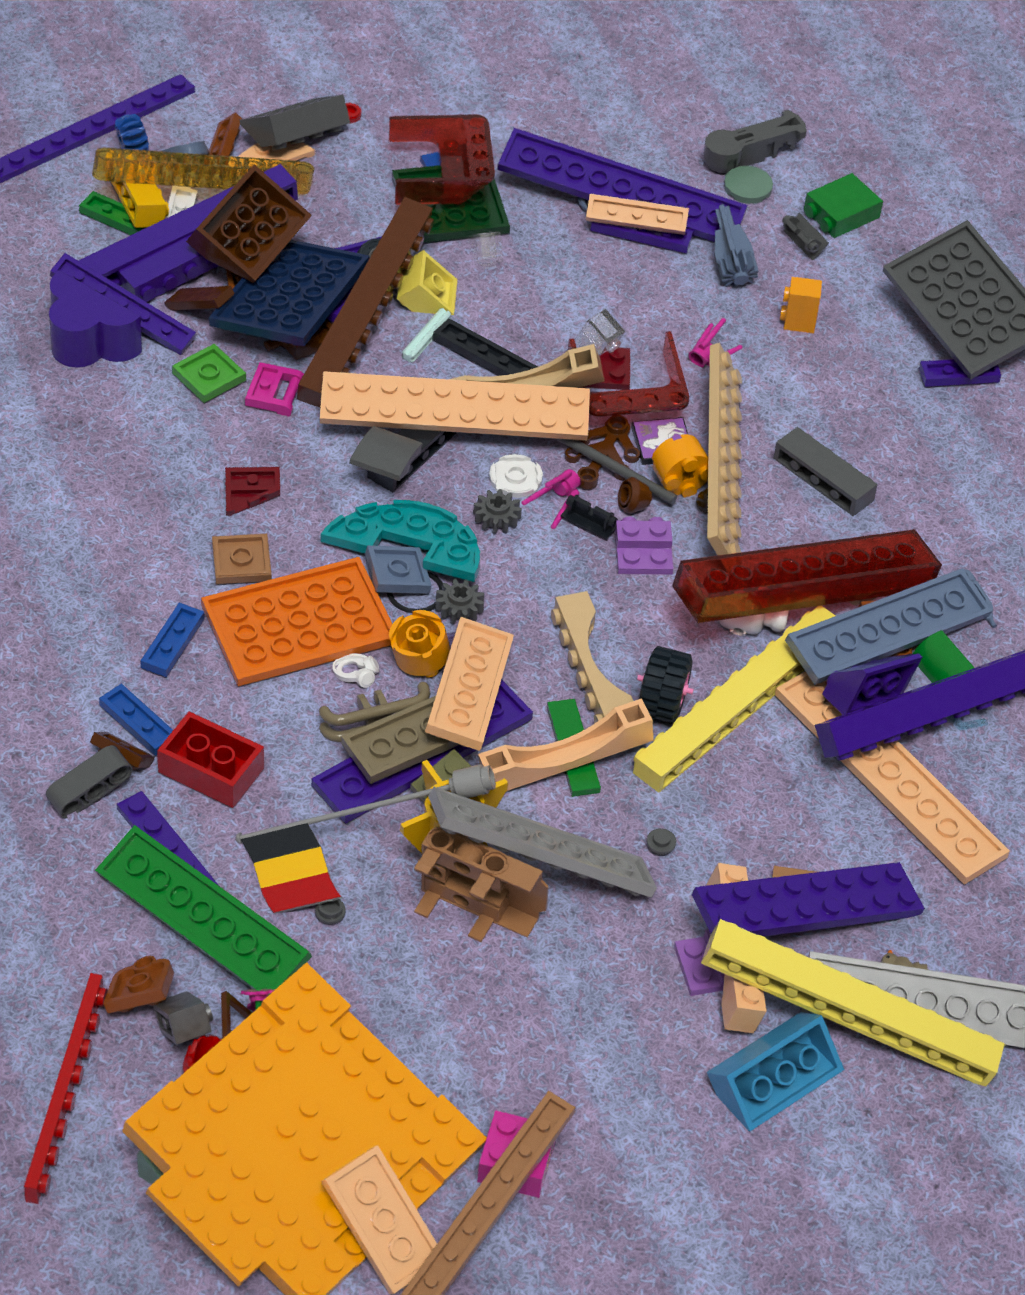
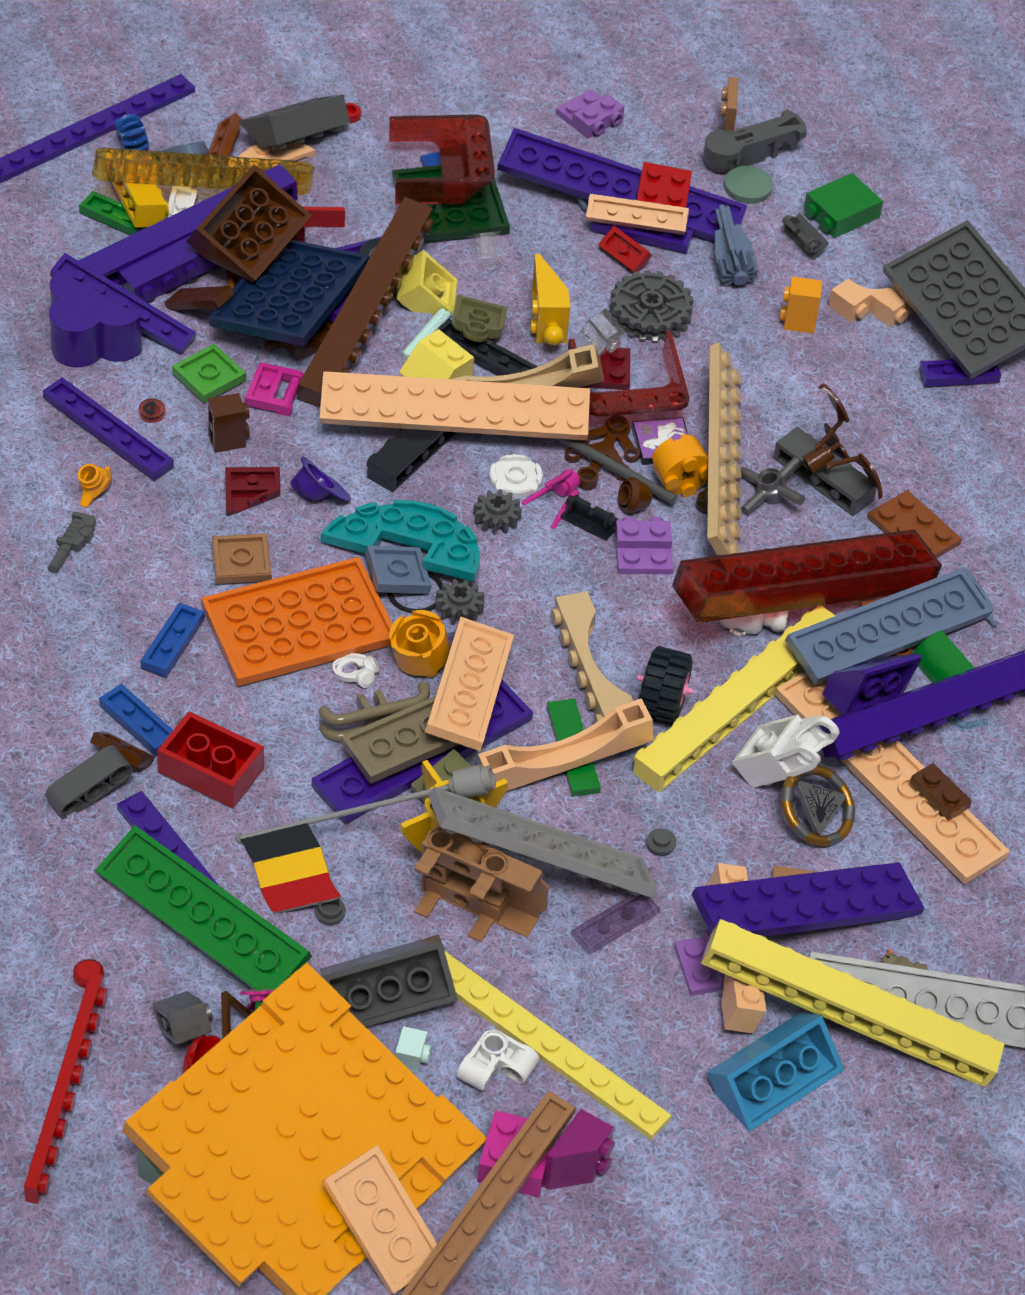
(76, 535): none -> dark grey piece
(83, 969): none -> red piece
(93, 482): none -> light orange animal
(108, 428): none -> dark purple plate
(139, 985): dark orange plate -> none
(152, 410): none -> clear red tile
(227, 422): none -> reddish brown brick
(315, 484): none -> dark purple piece
(322, 218): none -> red bracket
(386, 453): dark grey slope -> none
(394, 981): none -> dark grey slope
(413, 1048): none -> light aqua plate
(438, 358): none -> light yellow slope
(478, 318): none -> olive plate
(510, 1060): none -> white piece
(549, 305): none -> yellow slope
(557, 1051): none -> light yellow plate
(580, 1152): none -> magenta slope
(591, 113): none -> medium lavender plate
(614, 922): none -> clear purple tile
(625, 249): none -> red plate
(651, 305): none -> dark grey piece
(664, 185): none -> red plate
(701, 352): dark pink plant -> none
(729, 107): none -> medium nougat plate
(771, 486): none -> flat silver bar
(784, 749): none -> white brick
(818, 807): none -> piece
(822, 456): none -> reddish brown plant
(856, 301): none -> light nougat arch
(909, 513): none -> dark orange plate
(940, 791): none -> reddish brown plate

